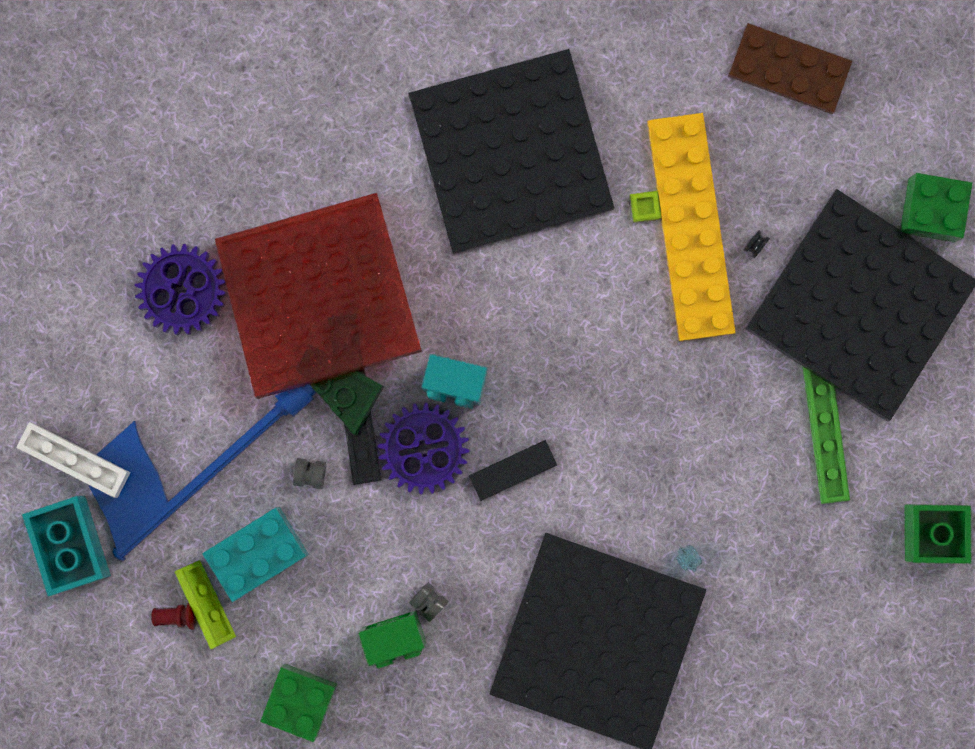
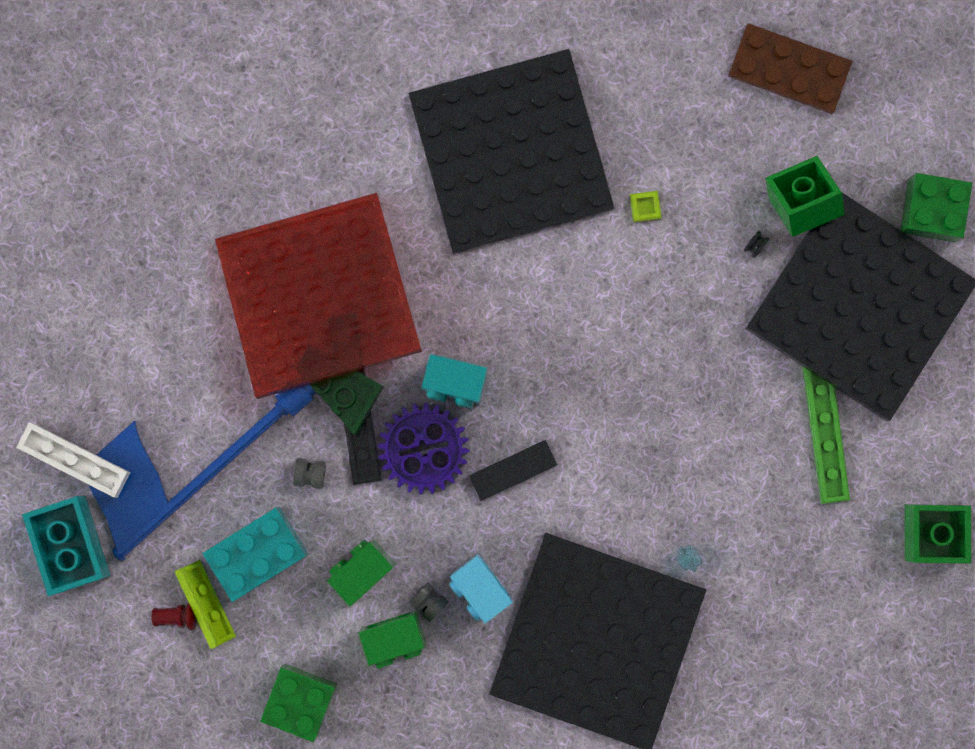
(157, 281): dark purple gear -> none
(361, 572): none -> green brick
(480, 588): none -> medium azure brick
(691, 227): yellow plate -> none
(805, 196): none -> green brick

